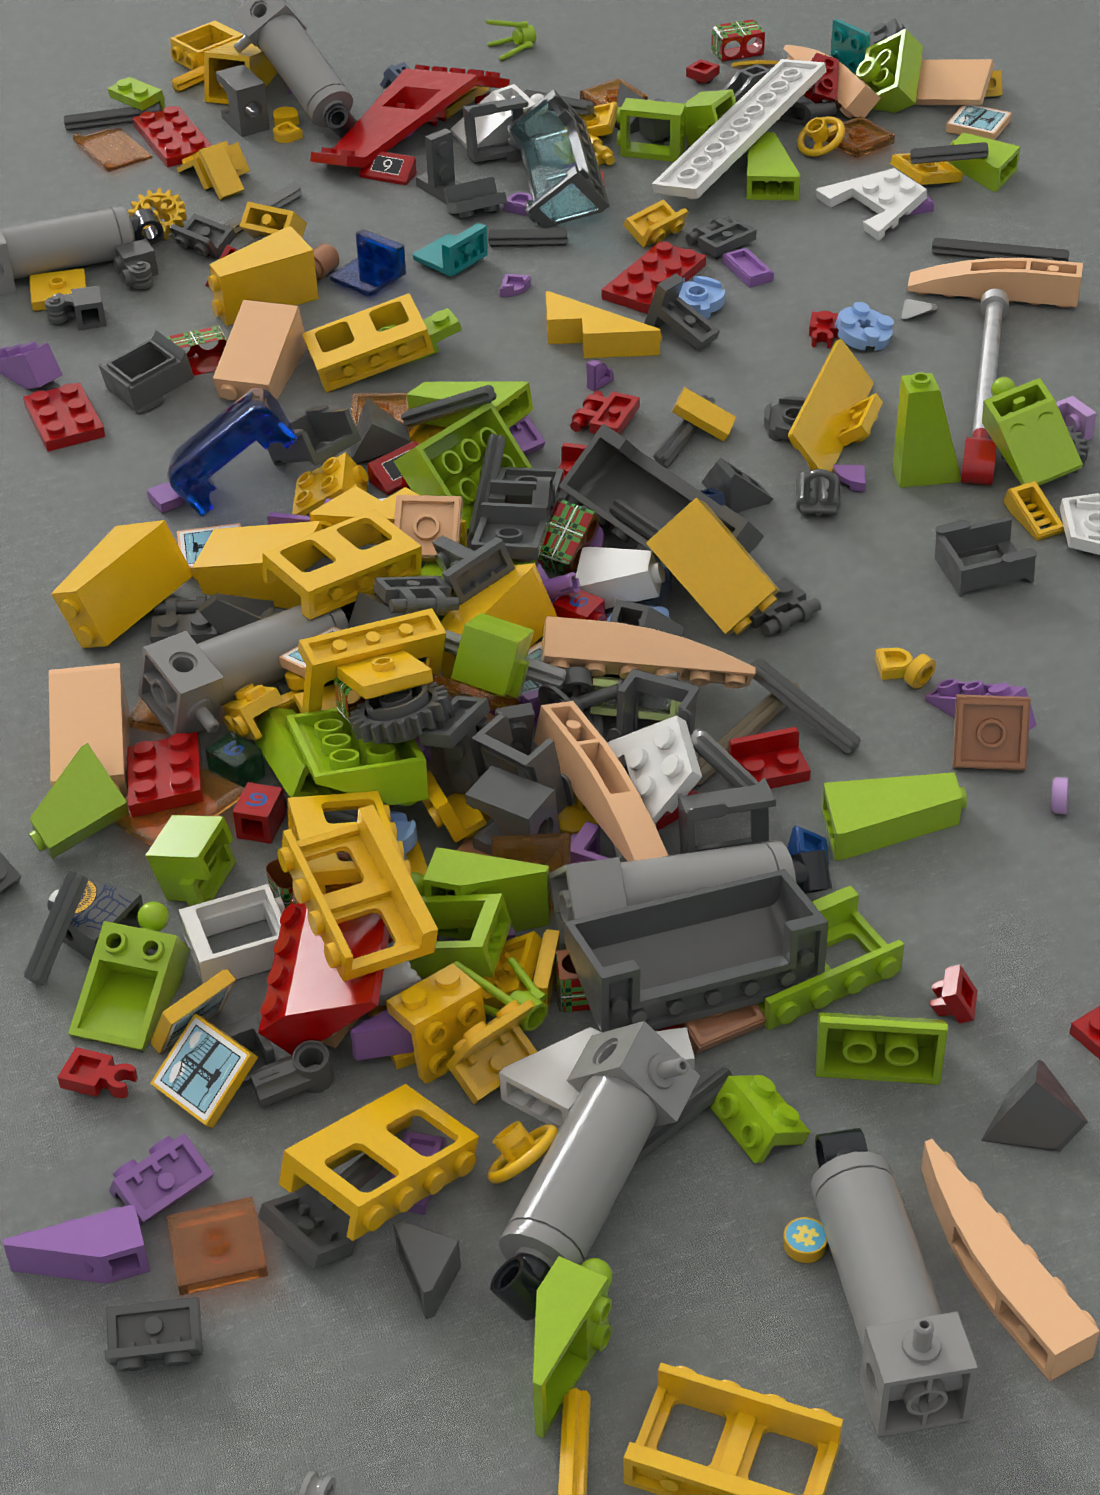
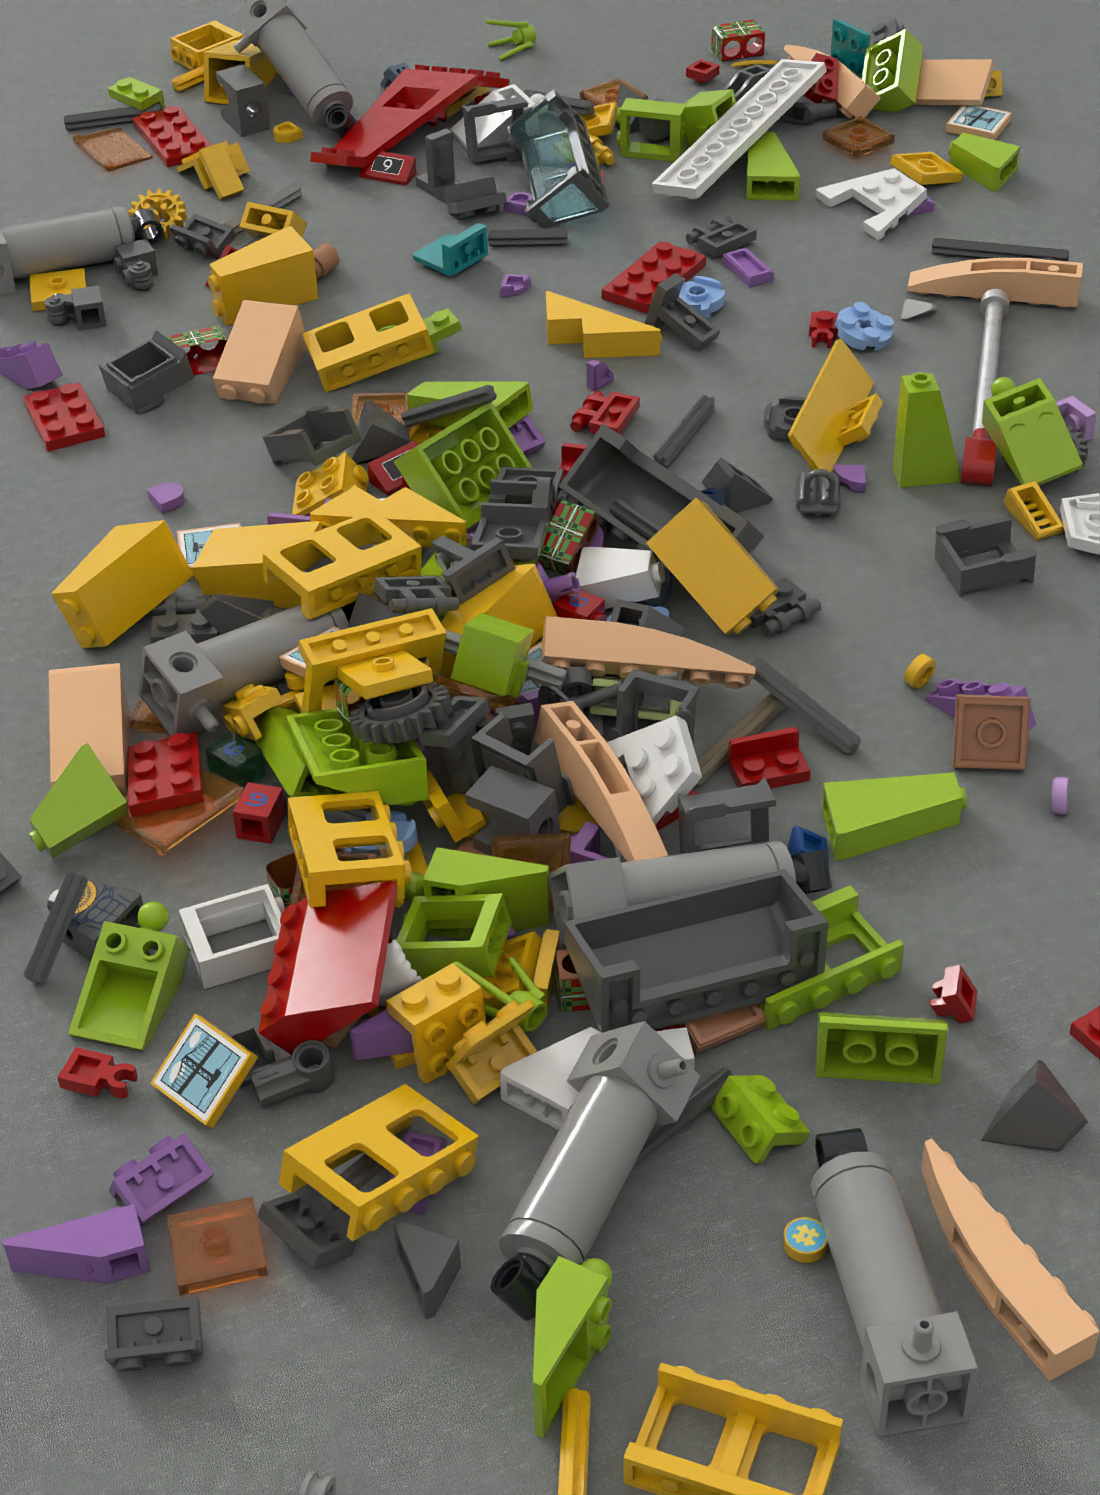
(192, 857): lime plate -> none
(204, 1000): yellow tile -> none
(249, 419): clear blue windscreen -> none
(285, 114): yellow tile -> none
(377, 265): clear blue bracket -> none
(384, 891): yellow window -> none
(428, 518): light nougat tile -> none
(489, 471): dark grey axle -> none
(519, 1150): yellow piece -> none
(655, 223): yellow bracket -> none
(704, 414): yellow tile -> none
(721, 760): light grey axle -> none
(819, 131): yellow piece -> none
(868, 69): lime tile -> none
(892, 662): yellow tile -> none
(949, 153): dark grey axle -> none

